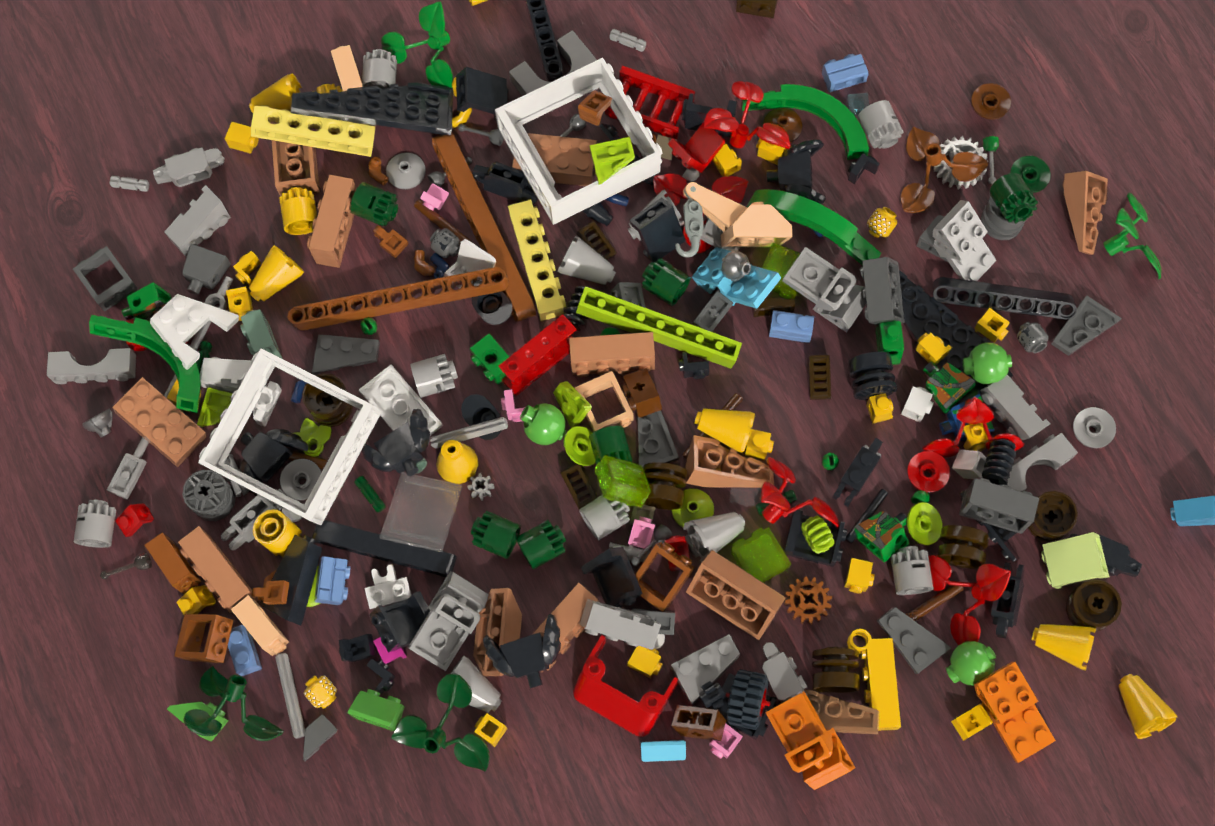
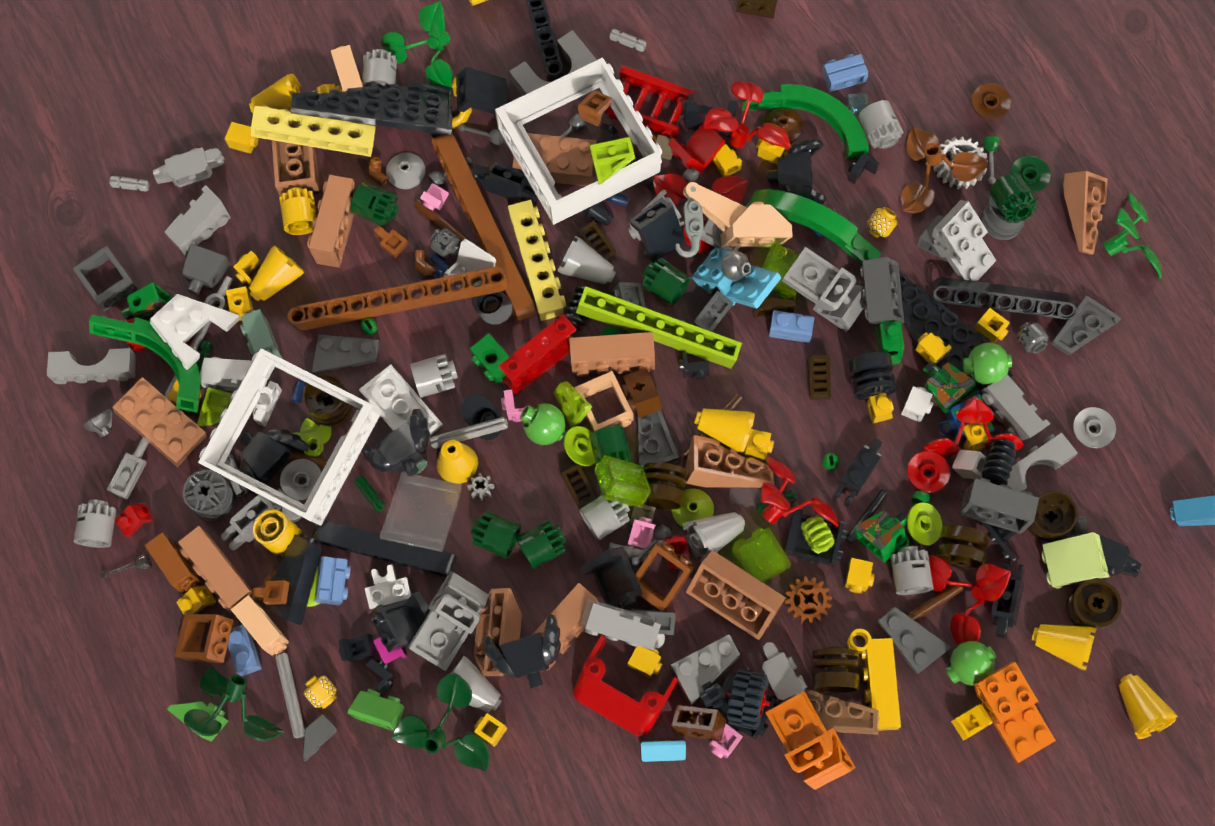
(1081, 525): none -> dark grey hinge

